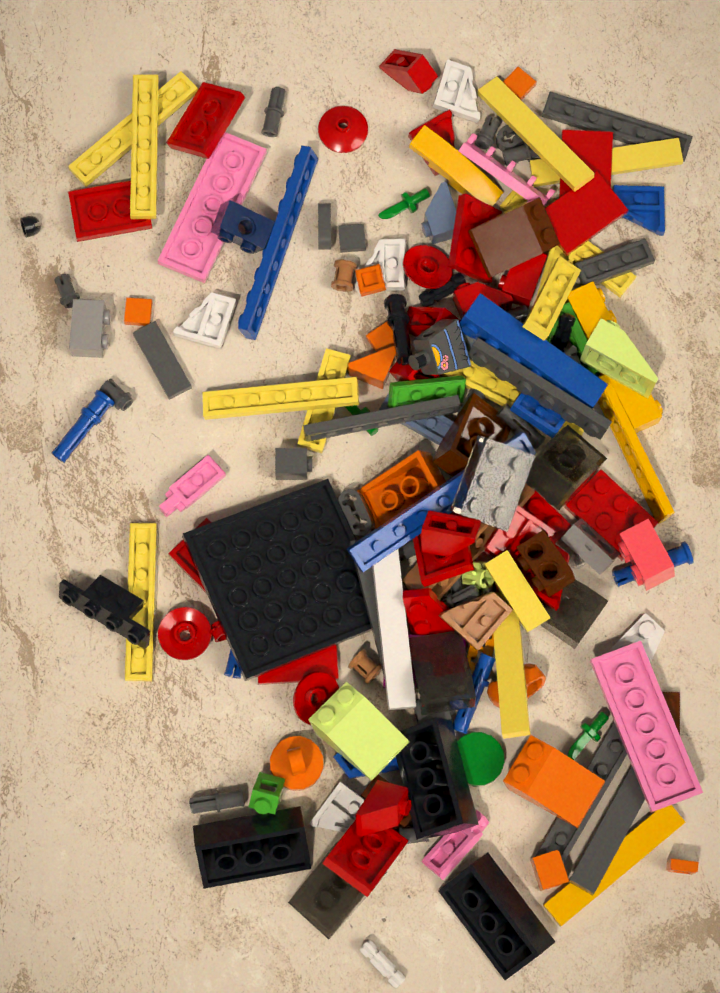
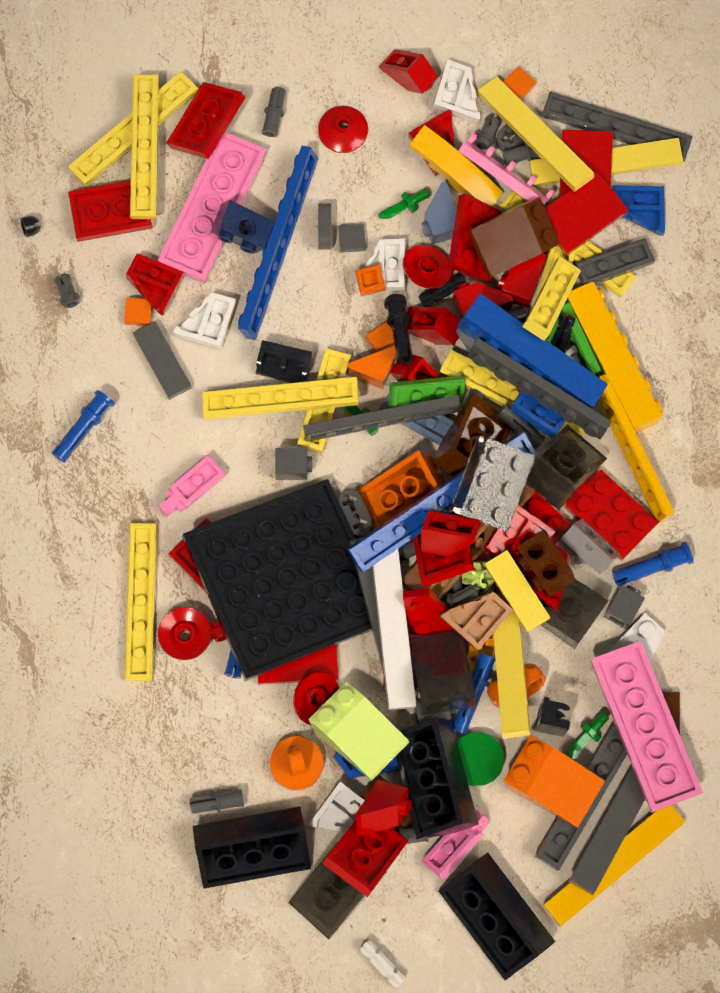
(88, 328): light grey brick -> none
(109, 606): black bracket -> none
(114, 392): dark grey pin -> none
(154, 281): none -> red wing
(264, 800): bright green brick -> none
(283, 362): none -> black hinge
(343, 275): medium nougat bush -> none
(365, 666): medium nougat bush -> none
(440, 349): dark grey torso -> none
(549, 718): none -> black hinge
(549, 870): orange panel -> none
(616, 356): yellowish green slope -> none
(624, 606): none -> dark grey brick
(647, 555): coral brick -> none
(682, 866): orange tile -> none

